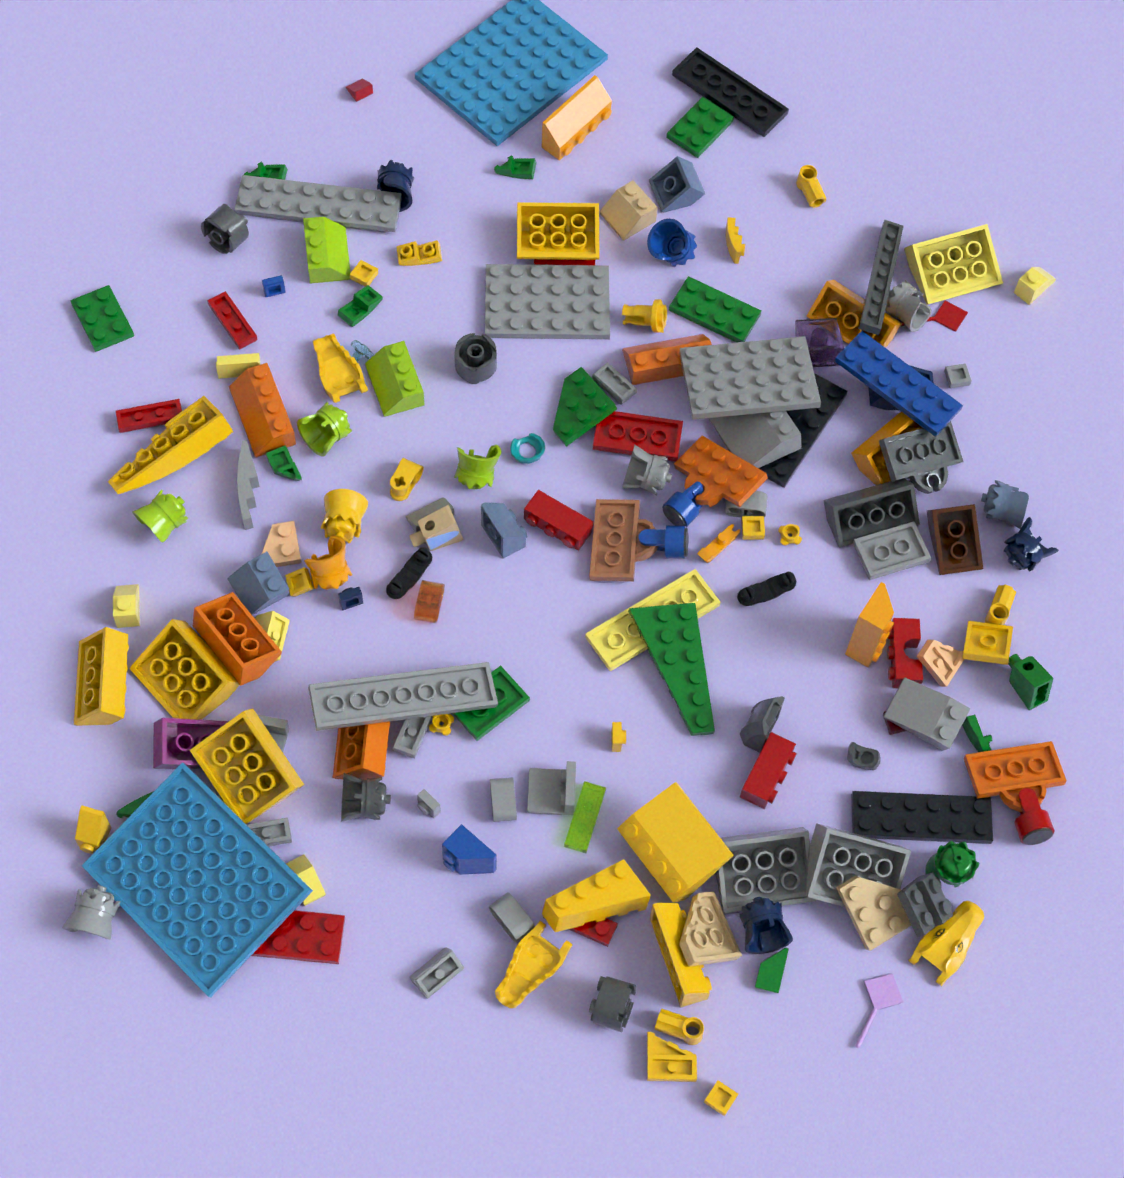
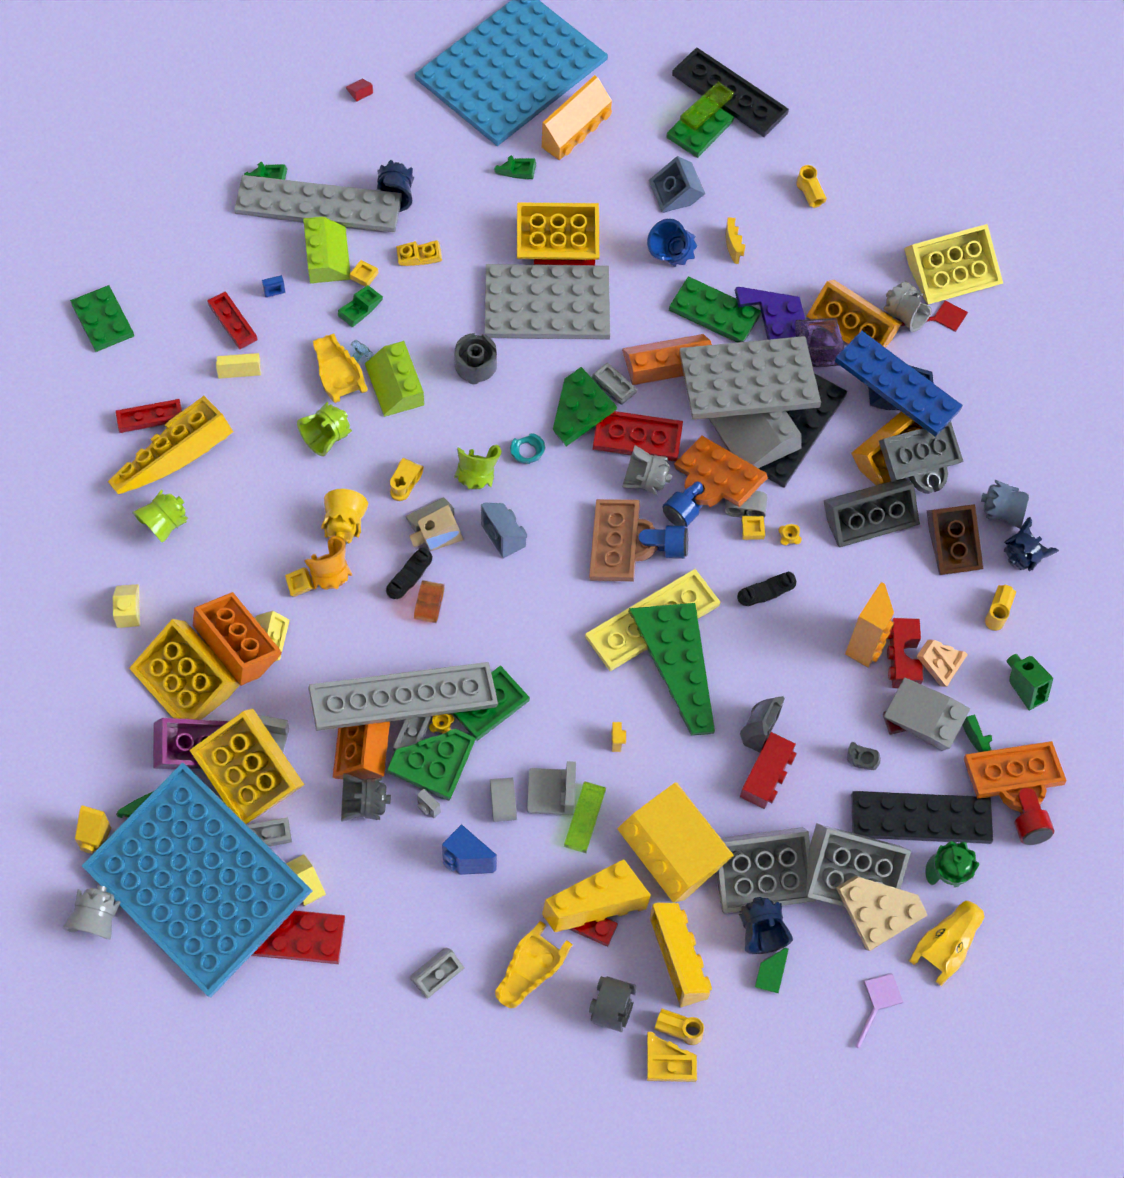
(101, 678): yellow slope -> none
(225, 229): dark grey brick -> none
(246, 481): light grey slope -> none
(259, 583): sand blue slope -> none
(262, 410): orange slope -> none
(283, 464): green slope -> none
(283, 544): light nougat wing -> none
(350, 598): dark blue plate -> none
(433, 762): none -> green plate
(511, 917): light grey beam -> none
(558, 520): red brick -> none
(629, 210): tan slope -> none
(647, 315): yellow piece -> none
(706, 106): none -> clear neon green tile
(707, 933): tan plate -> none
(718, 544): light orange piece -> none
(721, 1098): yellow plate -> none
(777, 310): none -> dark purple wing
(881, 277): dark grey plate -> none
(891, 550): light grey plate -> none
(925, 904): dark grey plate -> none
(957, 375): light grey plate -> none
(988, 642): yellow plate -> none
(1033, 284): light yellow slope -> none

